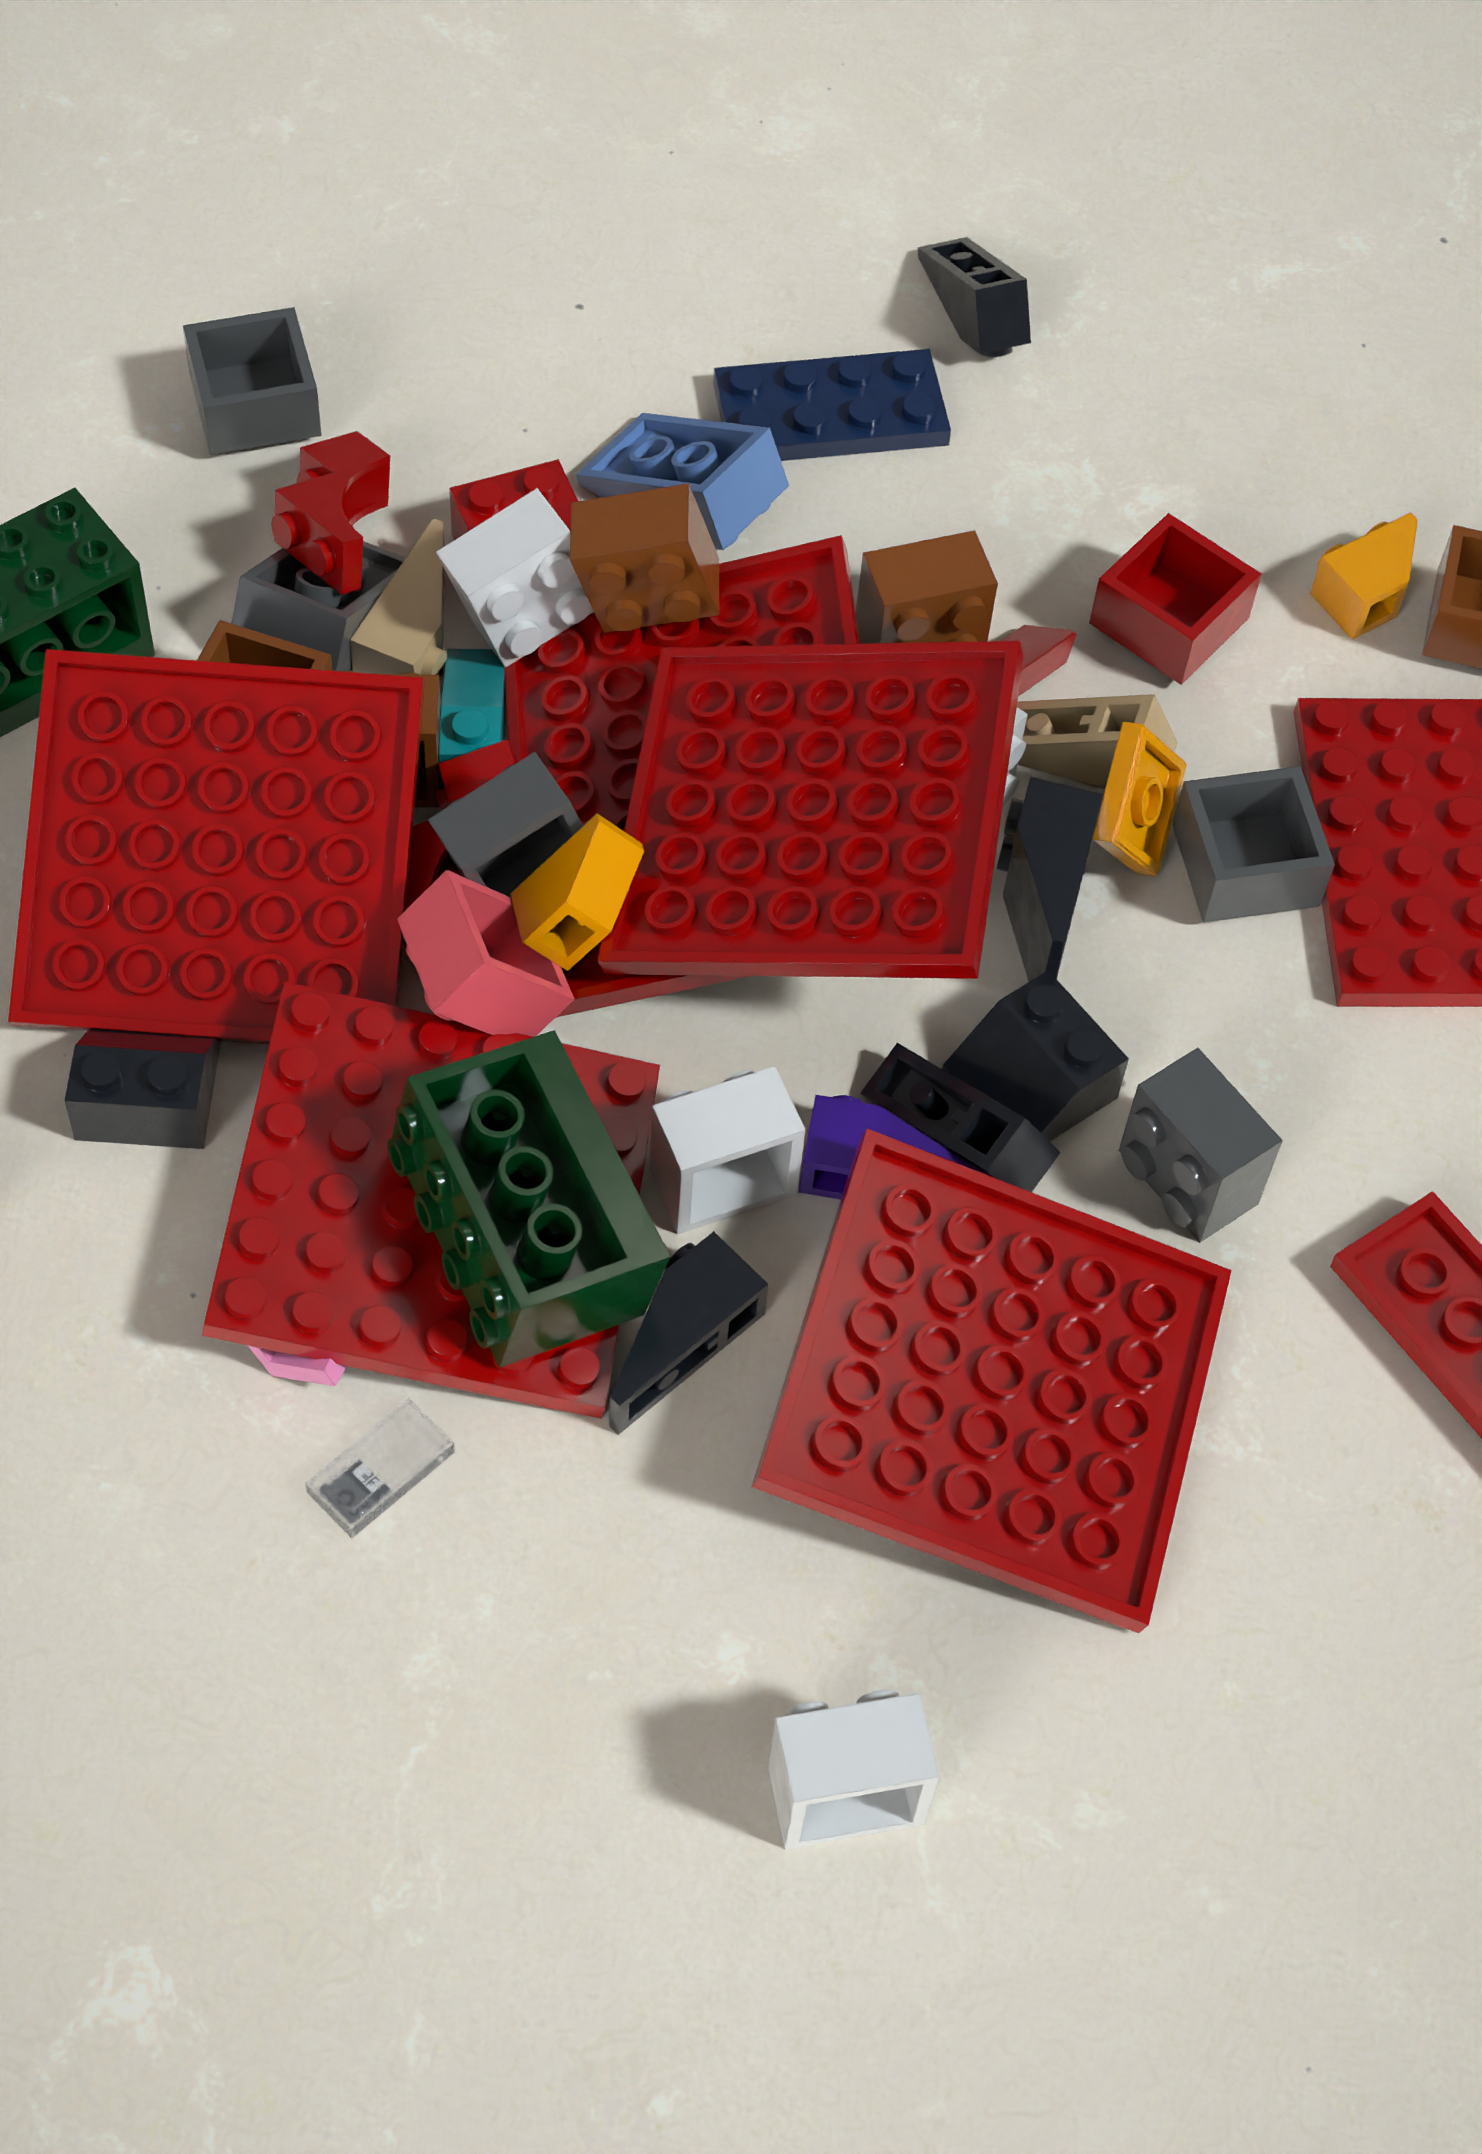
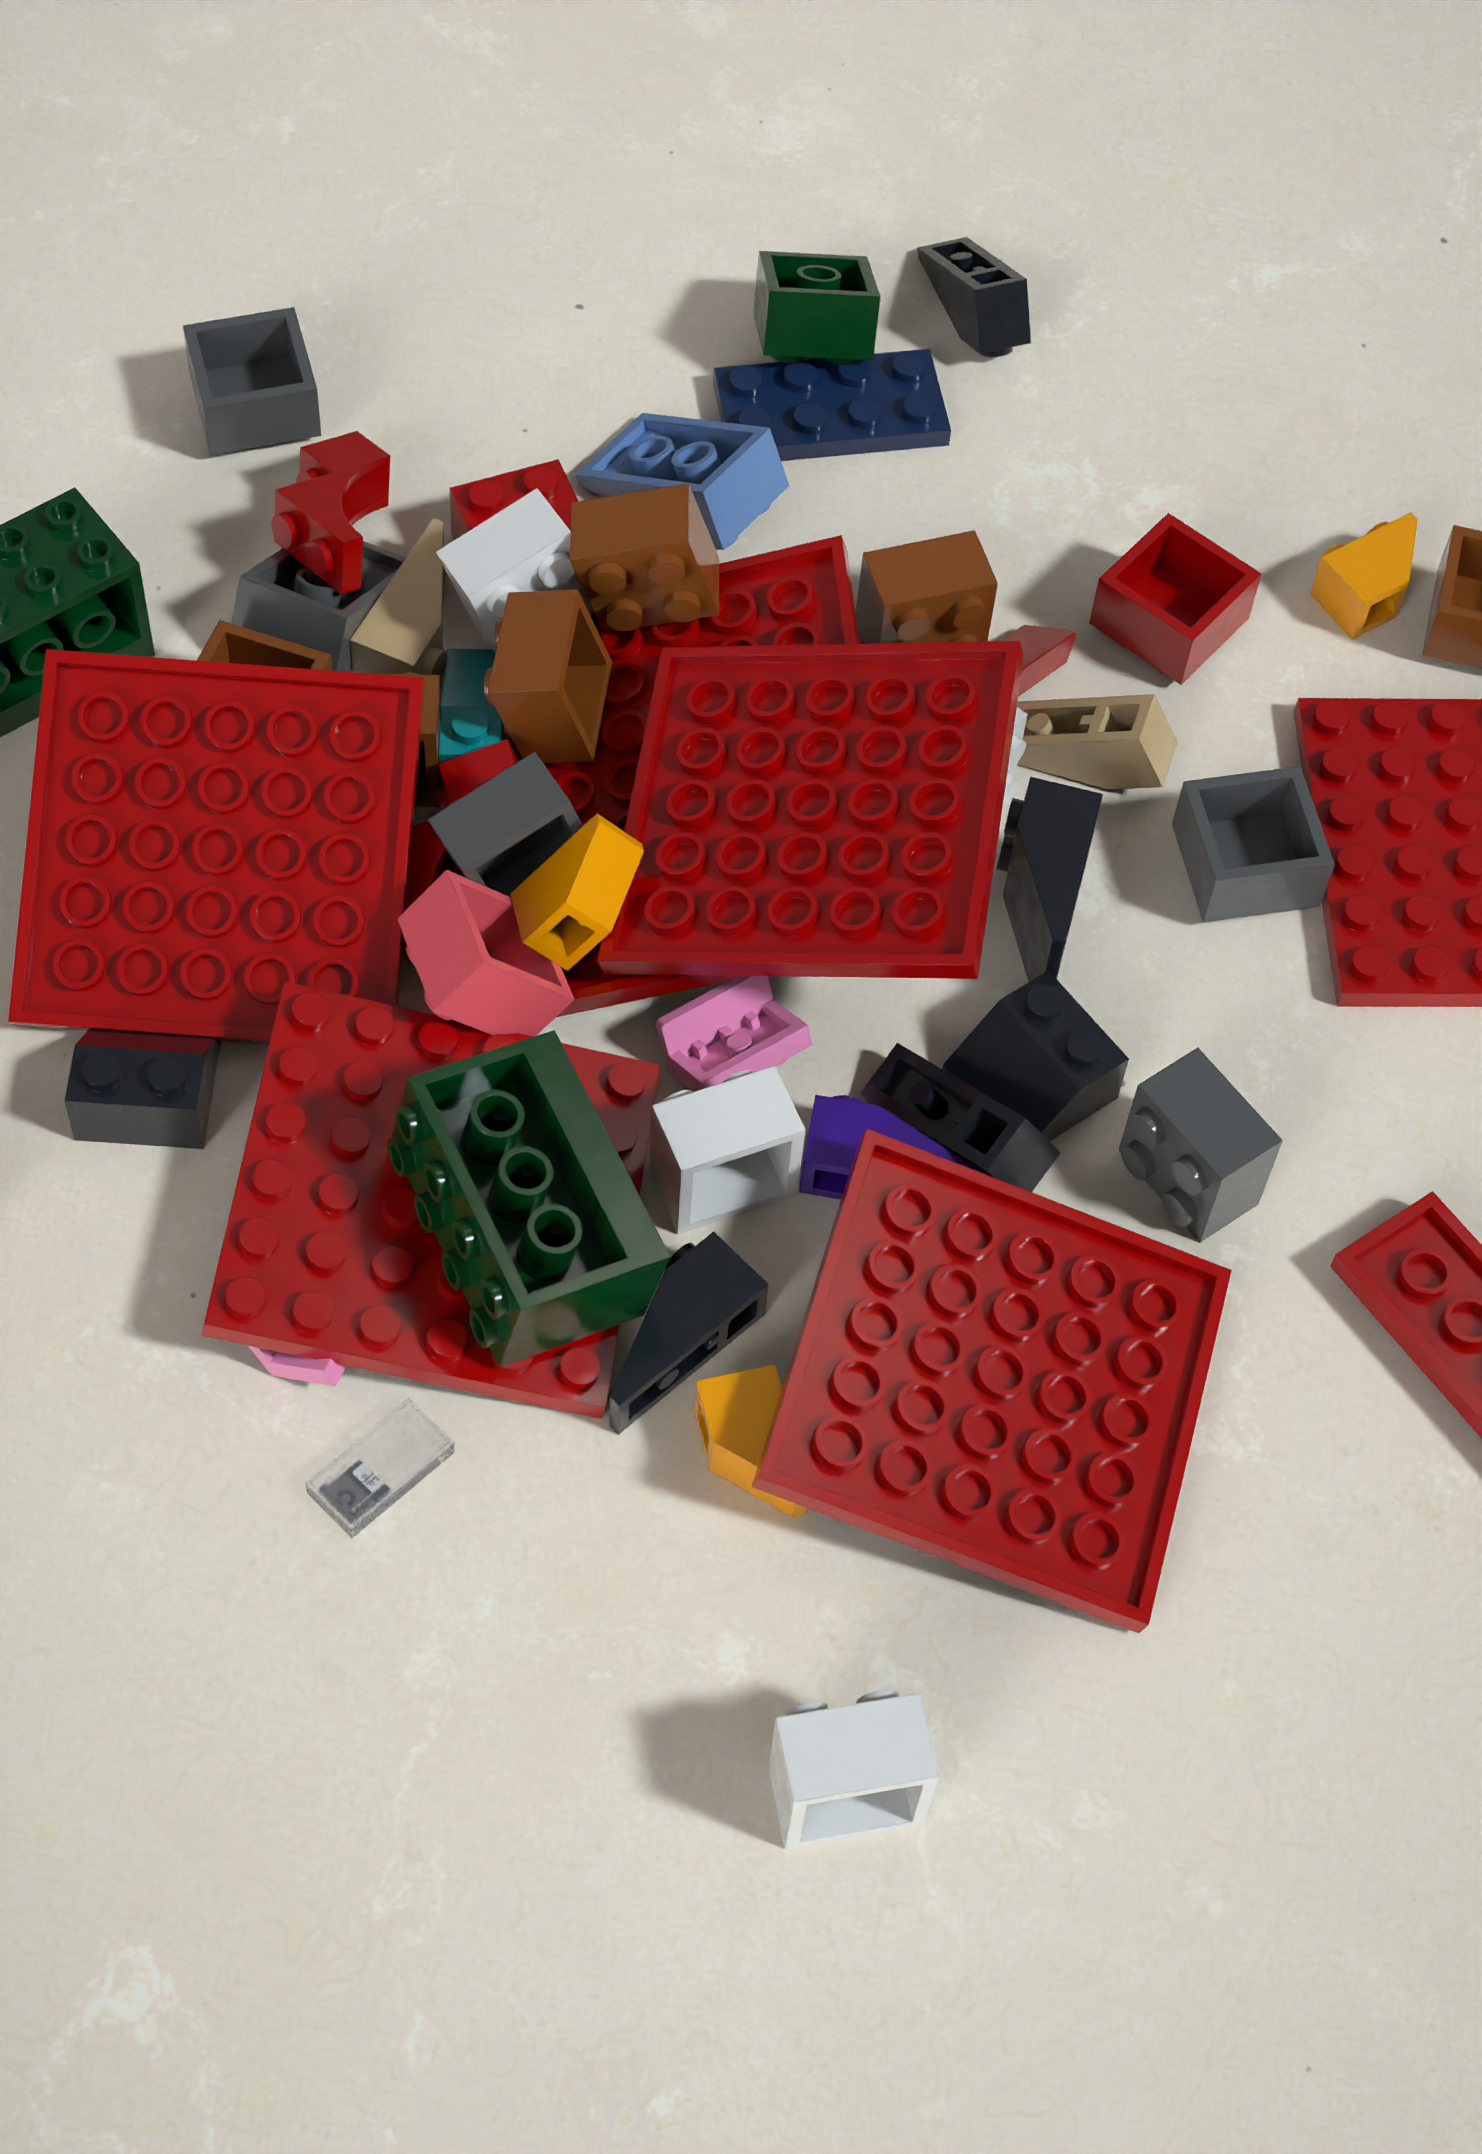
(549, 675): none -> dark orange piece
(729, 1033): none -> bright pink bracket
(734, 1423): none -> light orange slope
(816, 307): none -> dark green brick
(1139, 799): light orange tile -> none

